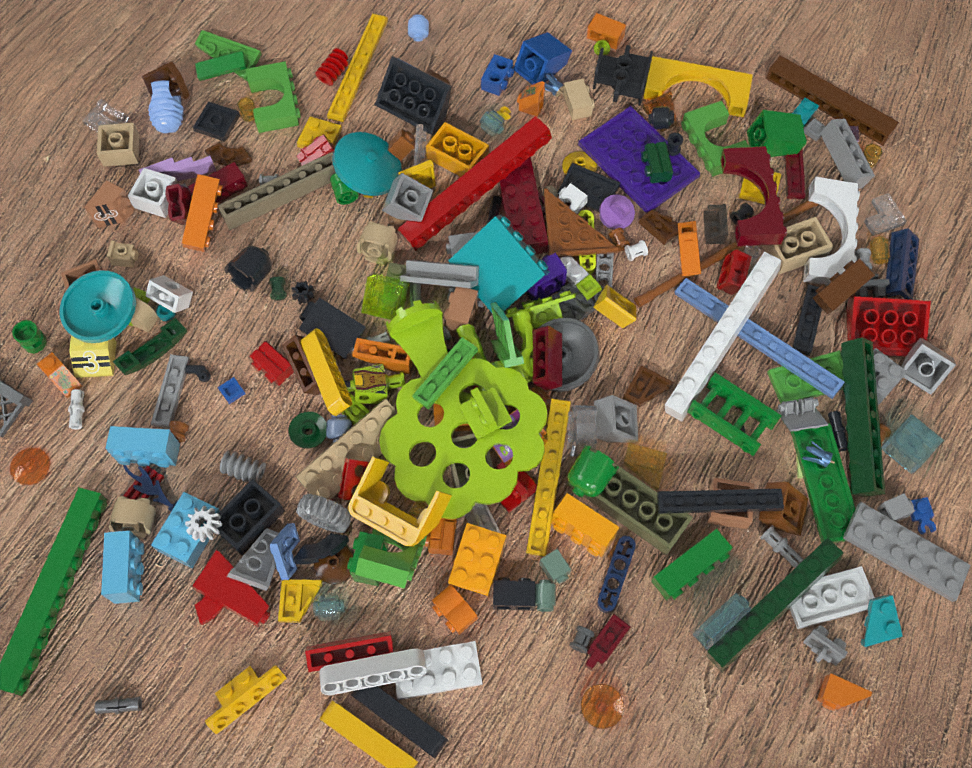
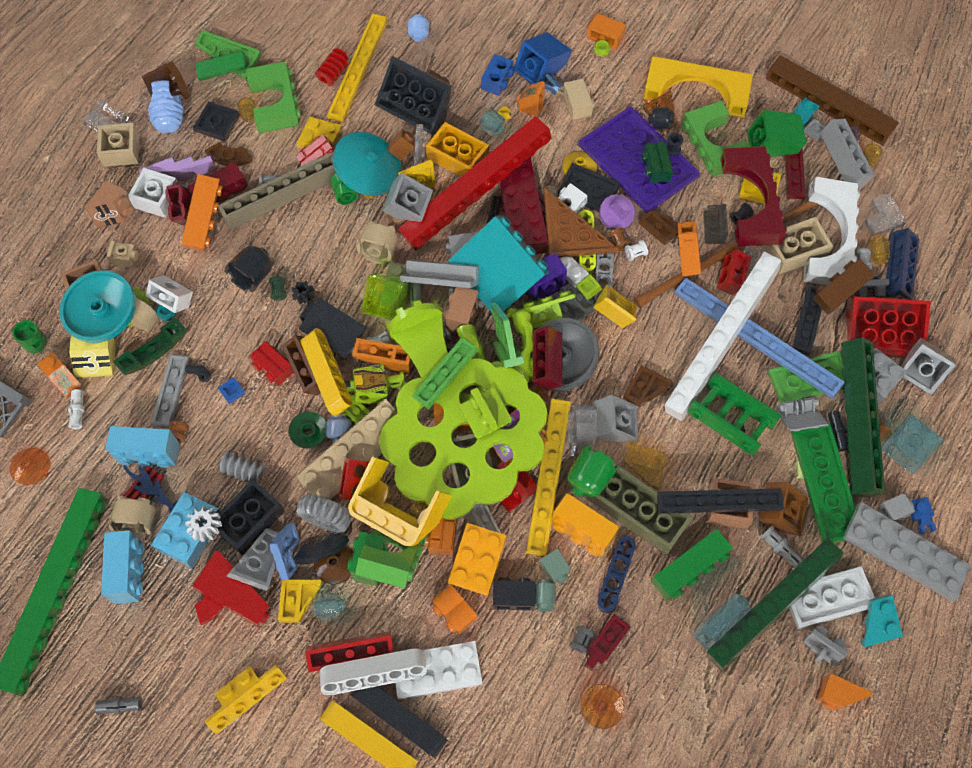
(625, 74): black piece -> none
(824, 456): flat silver piece -> none

